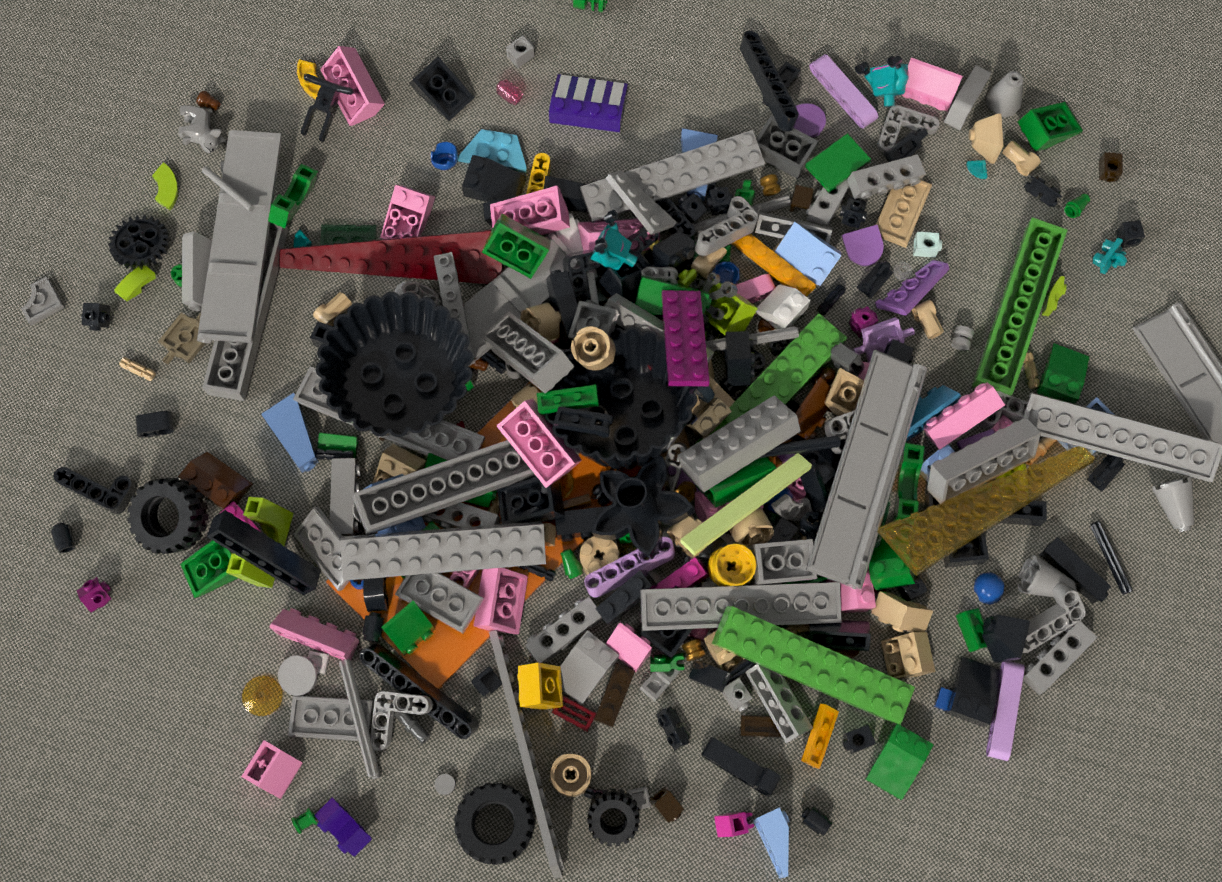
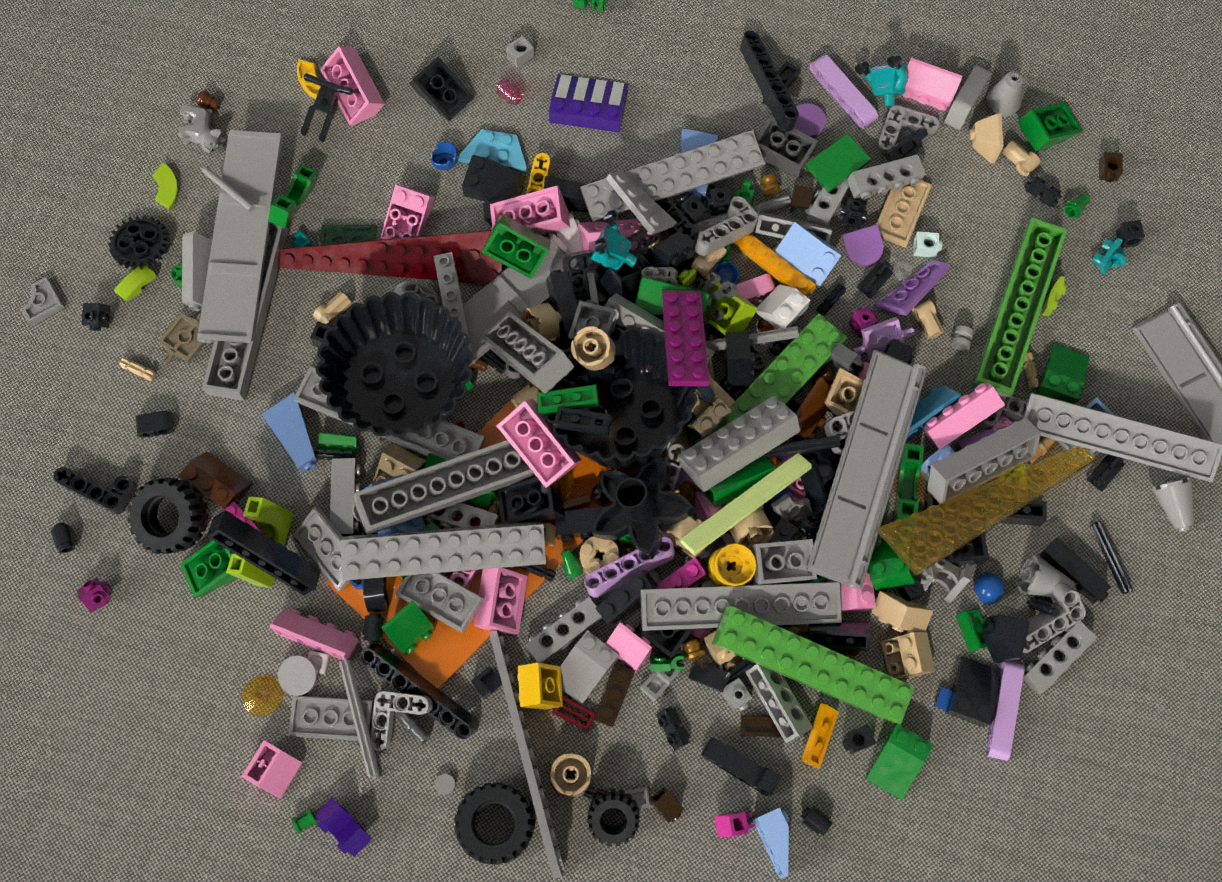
(953, 581): none -> light grey tile
(977, 168): teal tile -> none
(1043, 606): none -> black axle

